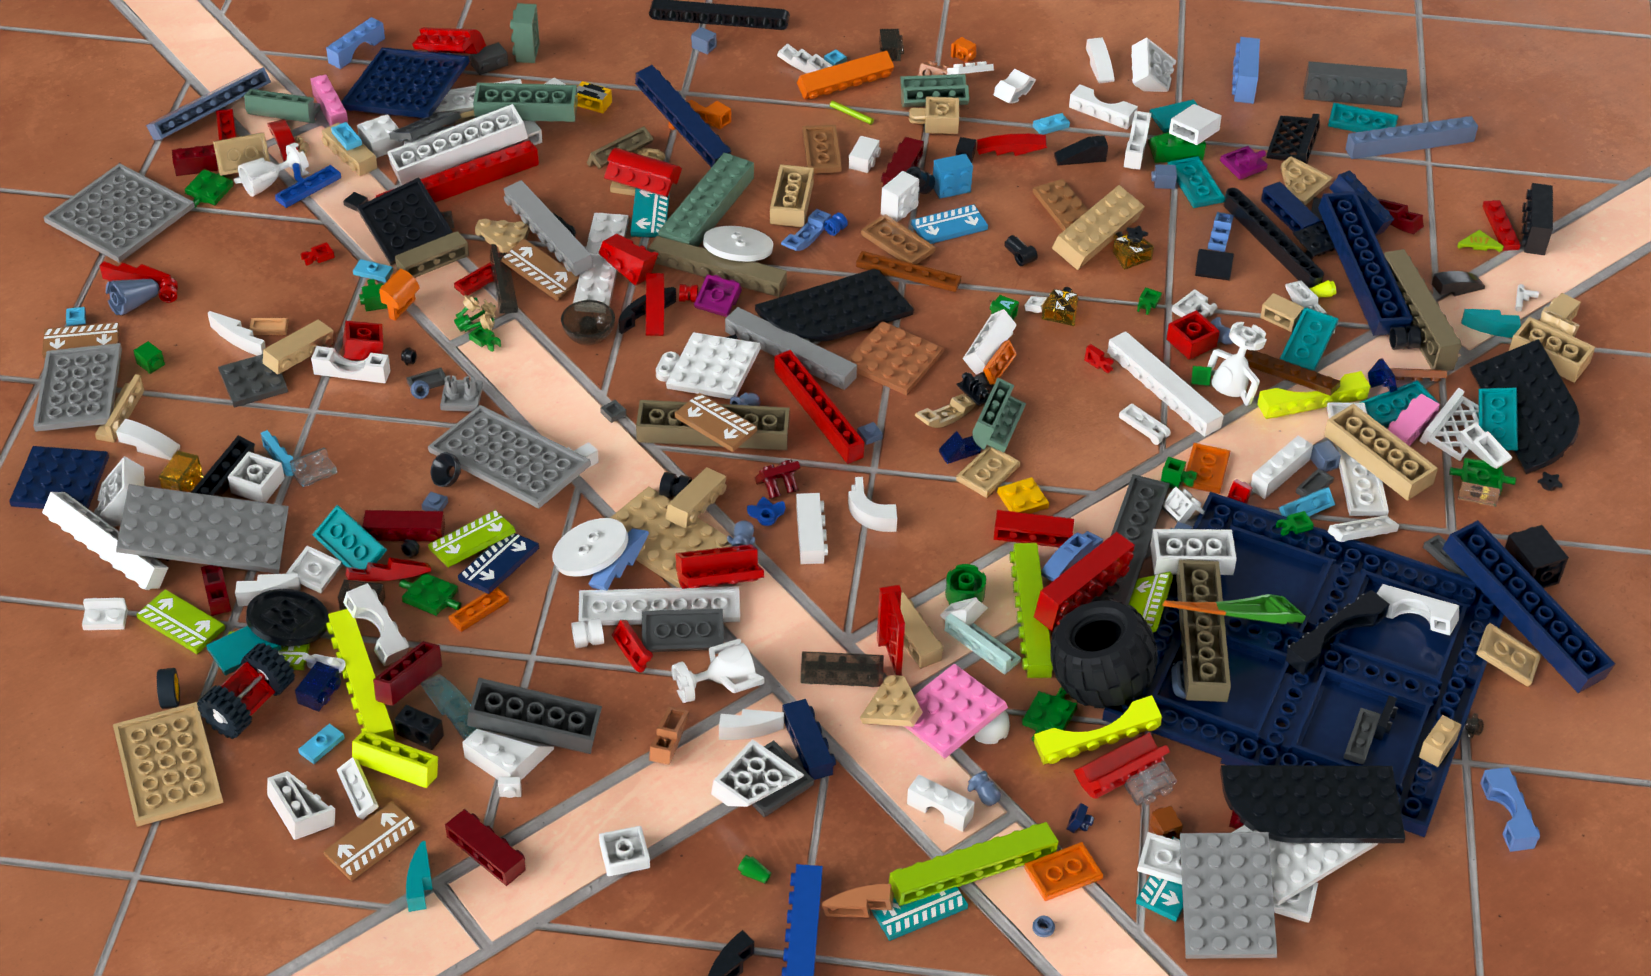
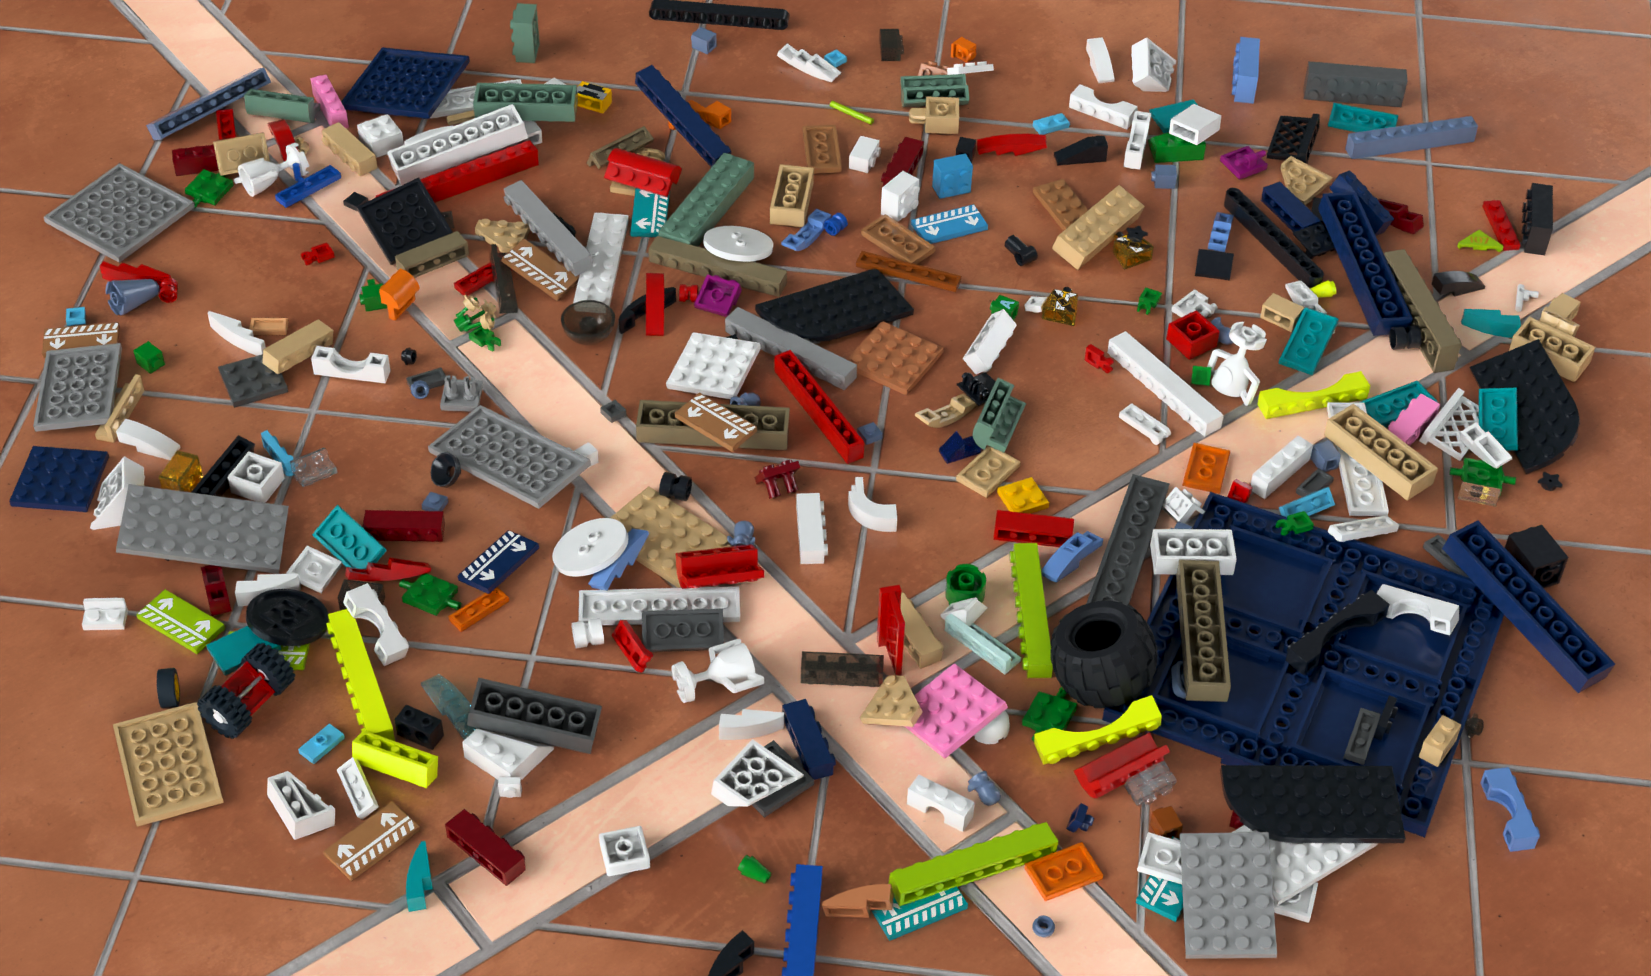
(102, 539): white brick -> none
(318, 686): clear blue brick -> none
(331, 661): white piece -> none
(342, 50): medium blue arch -> none
(346, 136): medium azure plate -> none
(362, 339): red brick -> none
(373, 270): medium azure plate -> none
(407, 673): dark red brick -> none
(410, 548): black plate -> none
(424, 126): dark grey plate -> none
(450, 40): red brick -> none
(471, 538): lime tile -> none
(489, 59): dark grey brick -> none
(628, 258): red wedge -> none
(666, 365): white plate -> none
(668, 735): nougat slope -> none
(696, 497): tan brick -> none
(766, 512): blue plate -> none
(845, 75): orange brick -> none
(926, 180): black wheel -> none
(999, 362): orange tile -> none
(1014, 86): white brick -> none
(1084, 580): red brick -> none
(1149, 597): lime tile -> none
(1175, 473): green brick -> none
(1197, 182): teal tile -> none
(1261, 608): bright green plate -> none
(1292, 372): reddish brown plate -> none
(1382, 375): clear blue slope -> none
(1419, 374): dark orange plate -> none
(1508, 654): tan tile -> none

